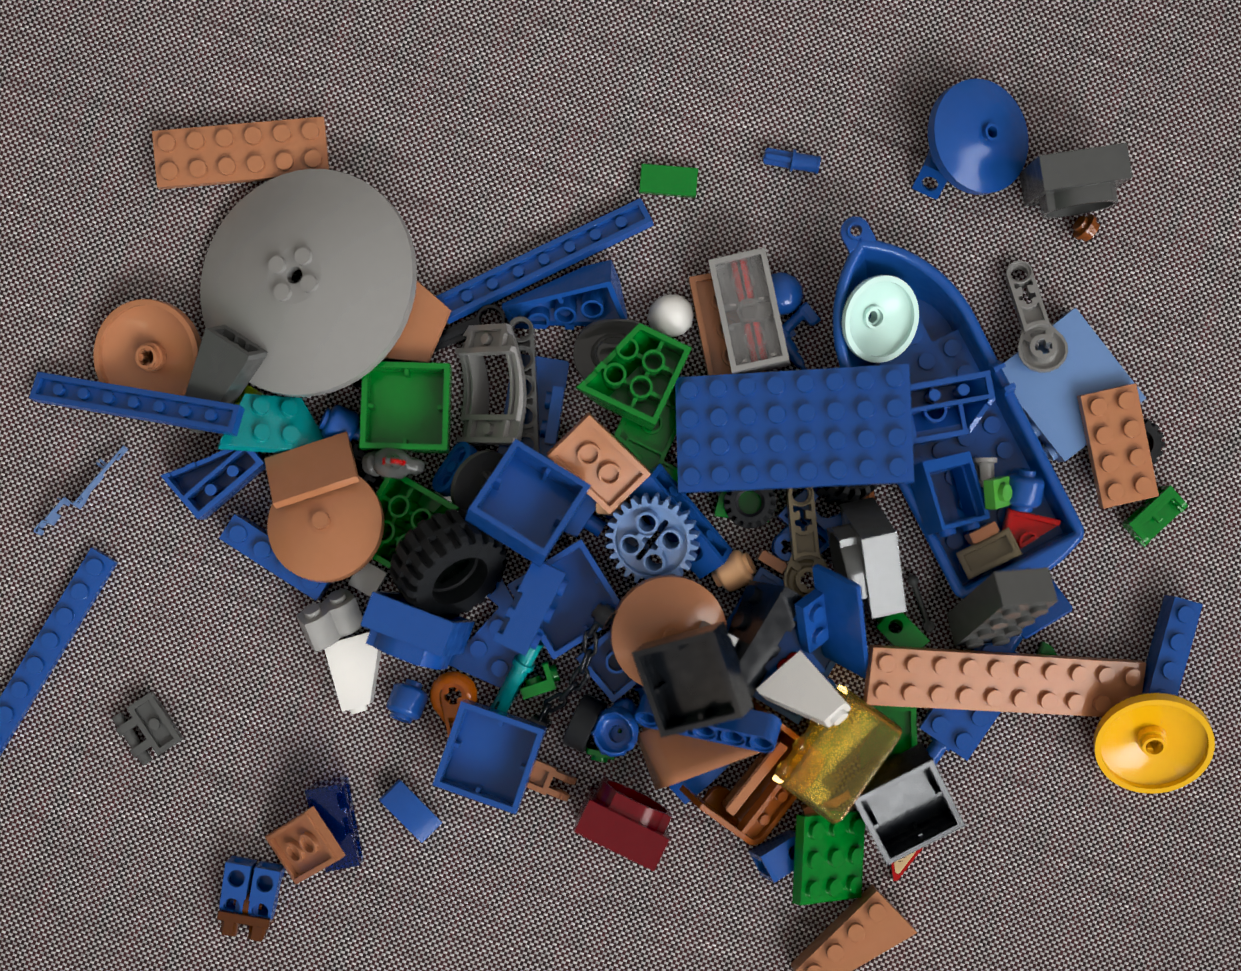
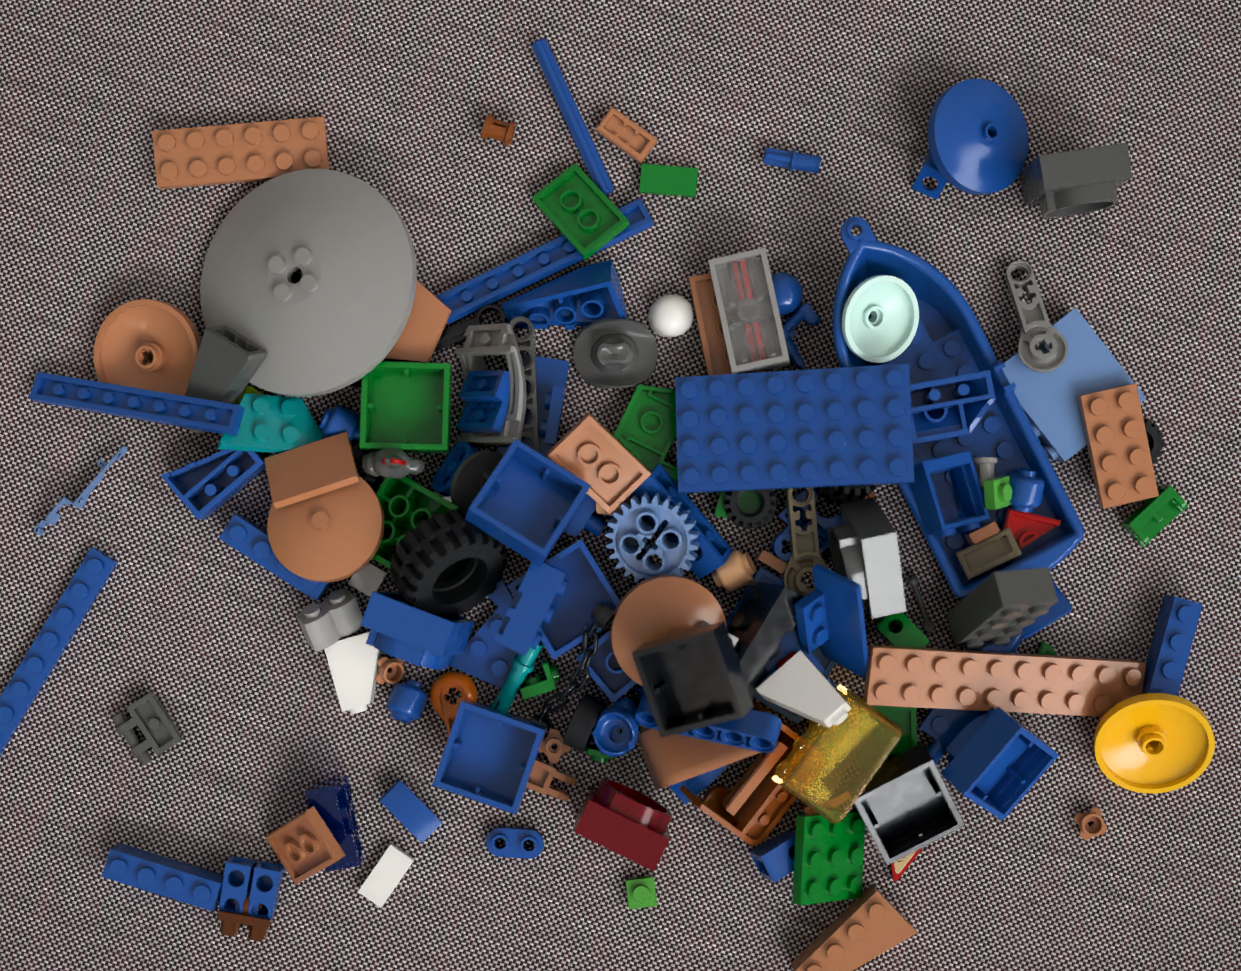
(164, 876): none -> blue brick
(386, 875): none -> white tile
(394, 675): none -> nougat plate
(486, 401): none -> blue slope
(498, 130): none -> dark orange bush
(515, 841): none -> blue plate
(554, 754): none -> nougat plate
(572, 116): none -> blue axle
(580, 211): none -> green plate
(626, 135): none -> nougat plate
(637, 375): green wedge -> none
(641, 892): none -> bright green plate
(997, 761): none -> blue container
(1085, 227): dark orange plate -> none
(1096, 829): none -> nougat plate

